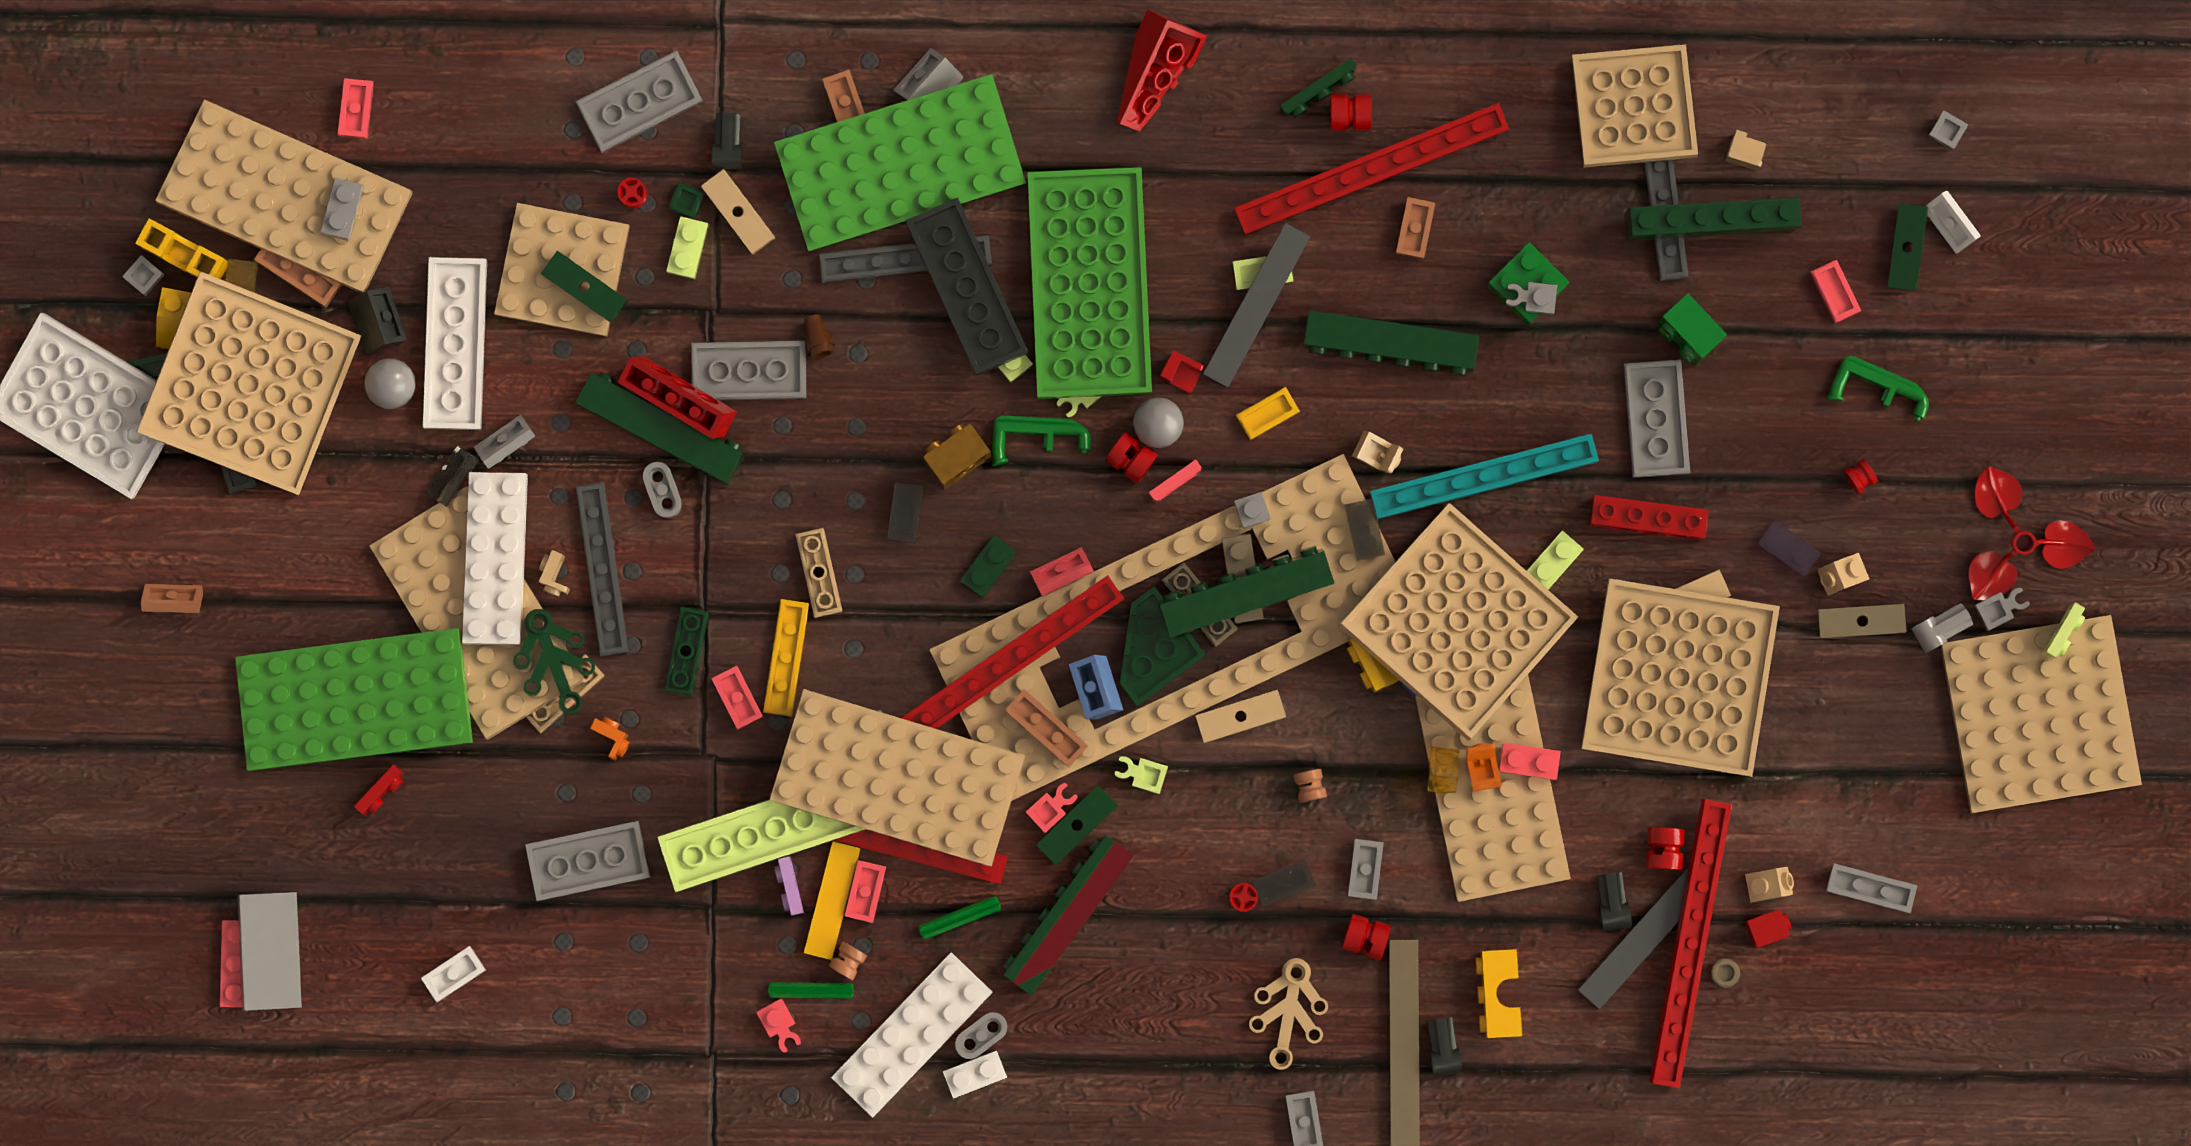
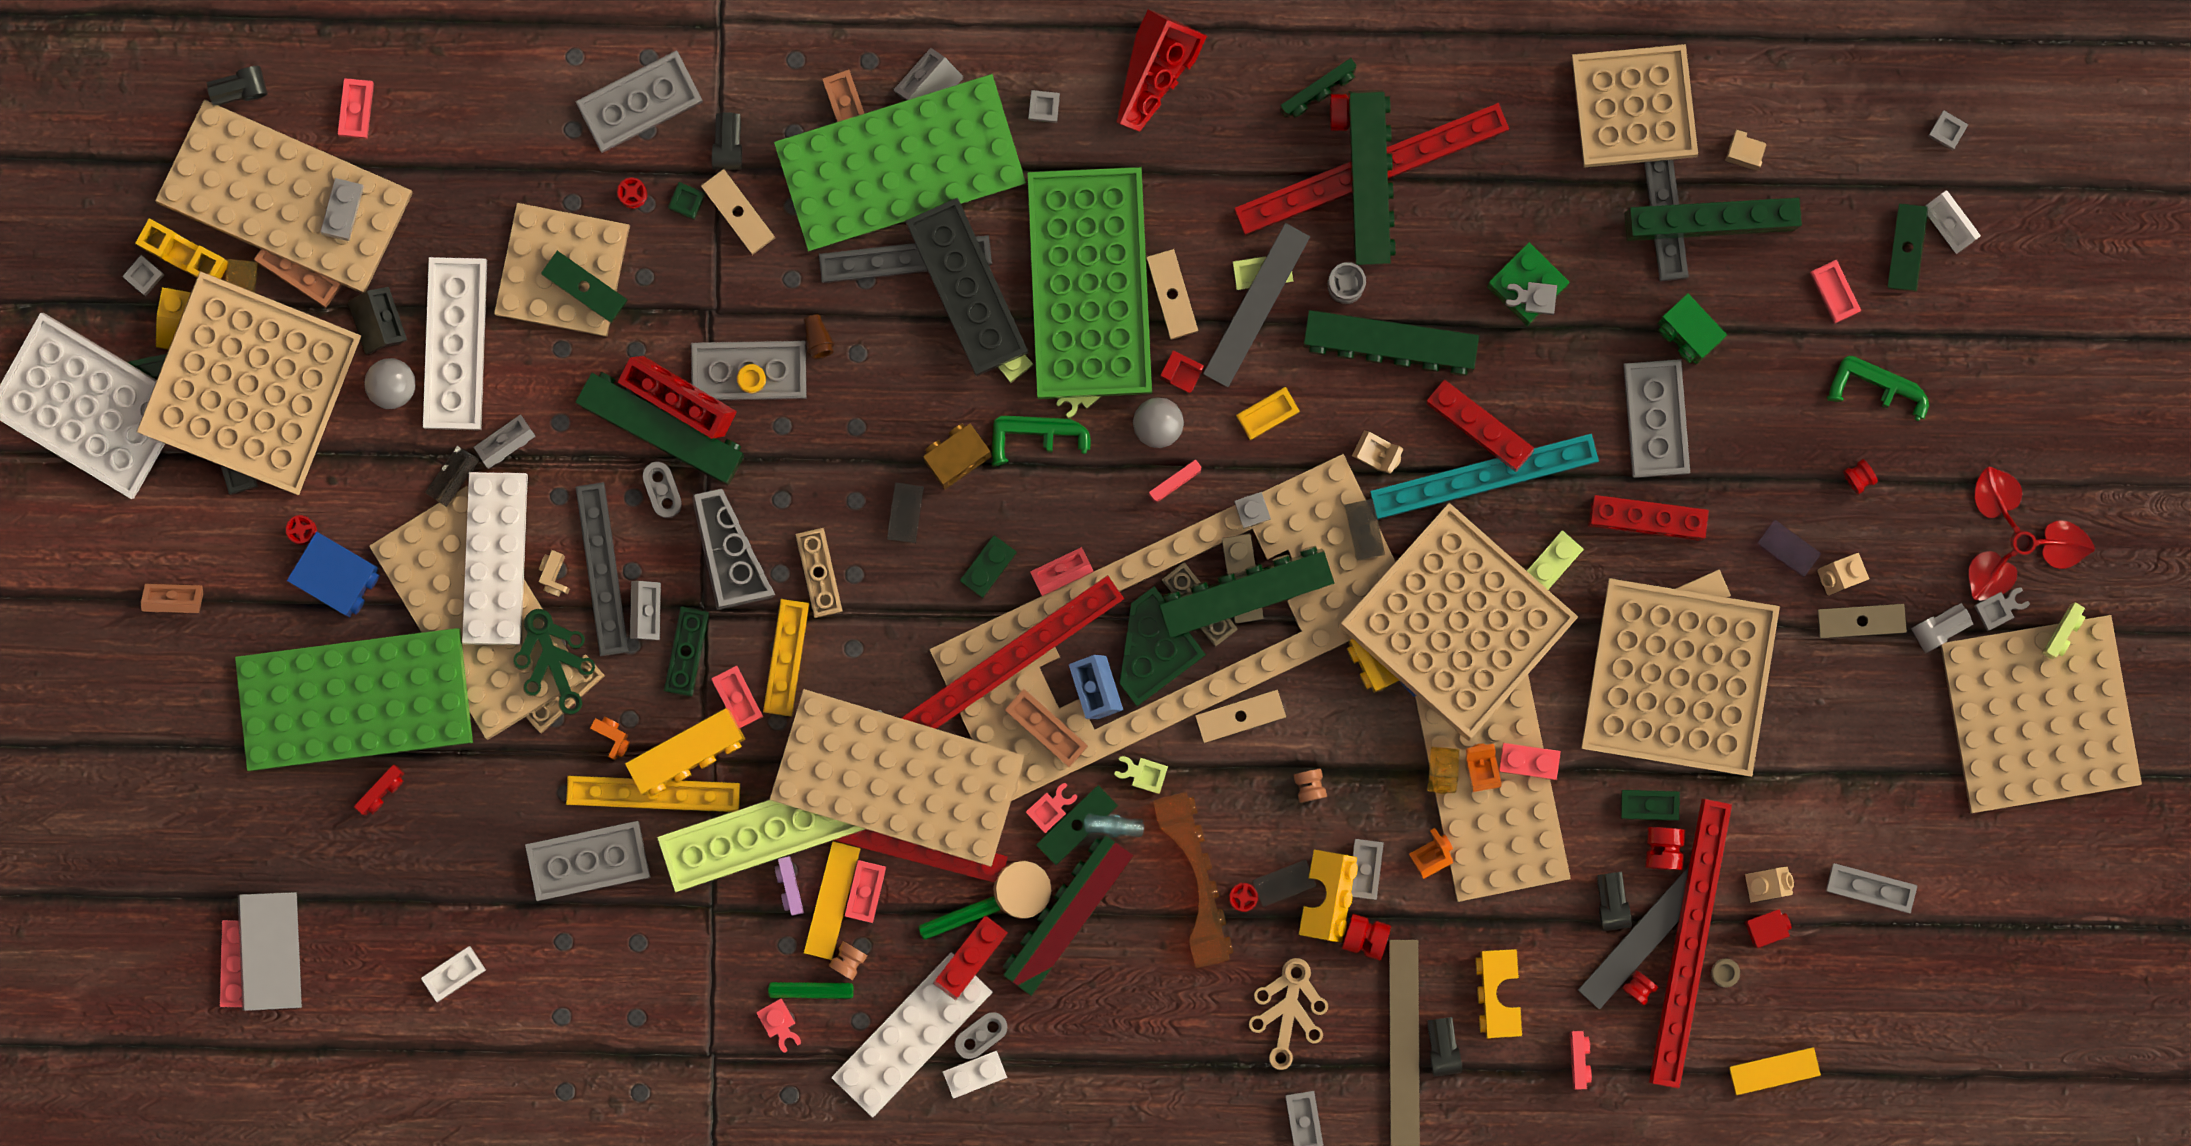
(245, 85): none -> pearl dark grey piece
(294, 526): none -> red wheel
(334, 575): none -> blue brick
(645, 610): none -> light grey plate
(676, 796): none -> yellow tile
(686, 751): none -> yellow brick
(687, 247): yellowish green plate -> none
(729, 557): none -> light grey wedge
(751, 378): none -> yellow tile
(970, 958): none -> red plate
(1022, 889): none -> tan tile
(1044, 106): none -> light grey plate
(1114, 825): none -> clear light blue pin
(1136, 467): red wheel -> none
(1168, 277): none -> tan tile
(1177, 821): none -> clear orange arch
(1337, 875): none -> yellow arch
(1346, 283): none -> light grey wheel
(1370, 177): none -> dark green brick
(1415, 228): nougat plate -> none
(1433, 855): none -> orange bracket
(1480, 425): none -> red plate
(1579, 1047): none -> coral plate
(1640, 987): none -> red wheel
(1650, 805): none -> dark green plate
(1774, 1071): none -> yellow tile

